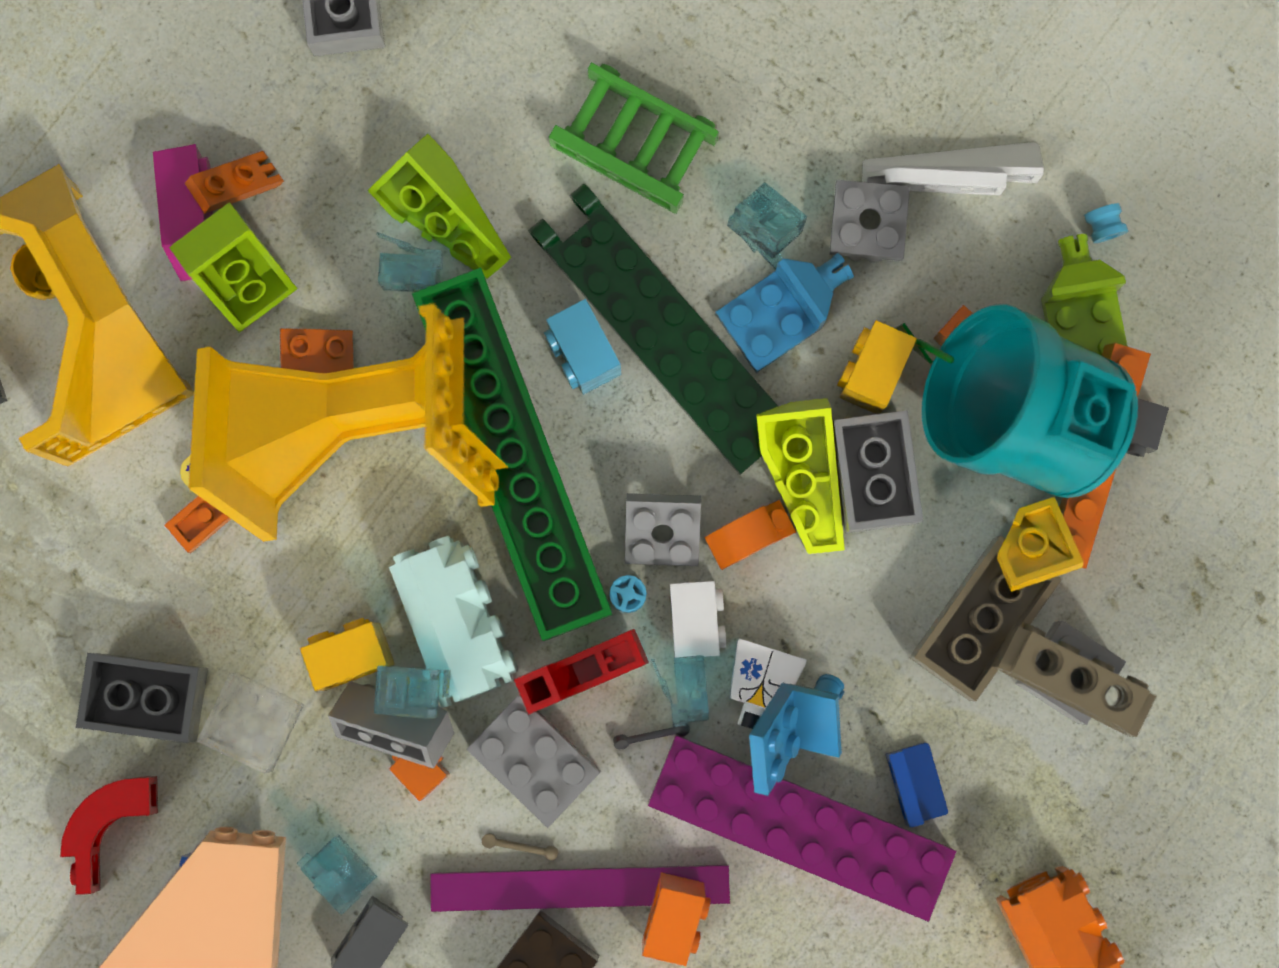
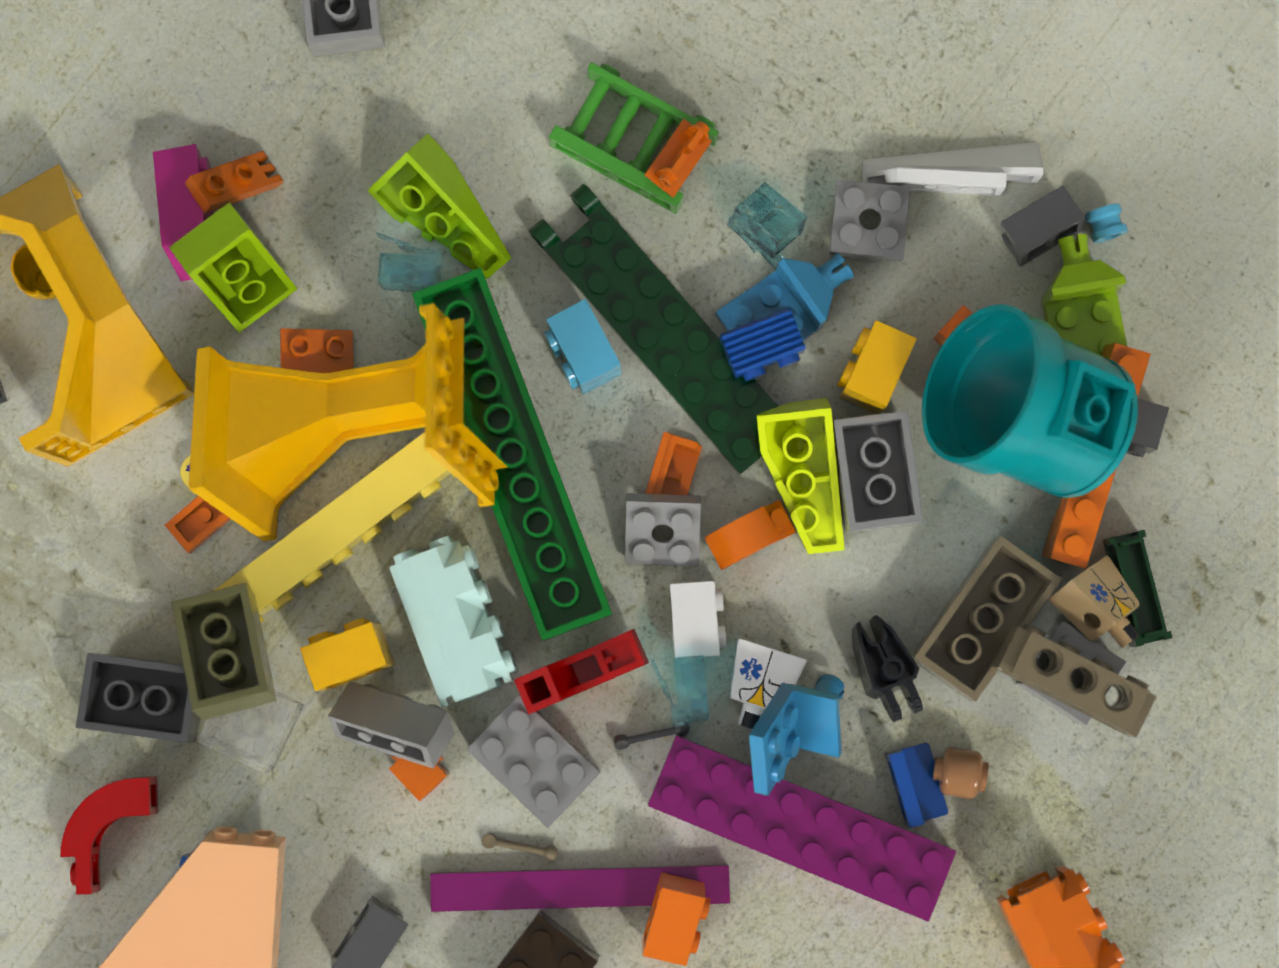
(223, 651): none -> olive brick
(337, 873): clear light blue piece -> none
(341, 526): none -> light yellow brick
(410, 691): clear light blue piece -> none
(629, 589): medium azure wheel -> none
(674, 466): none -> orange hinge
(679, 156): none -> orange hinge
(763, 344): none -> blue brick
(886, 667): none -> black hinge
(920, 347): green piece -> none
(961, 773): none -> medium nougat head
(1038, 546): yellow plate -> none
(1042, 225): none -> dark grey hinge
(1099, 603): none -> tan torso
(1132, 562): none -> dark green container

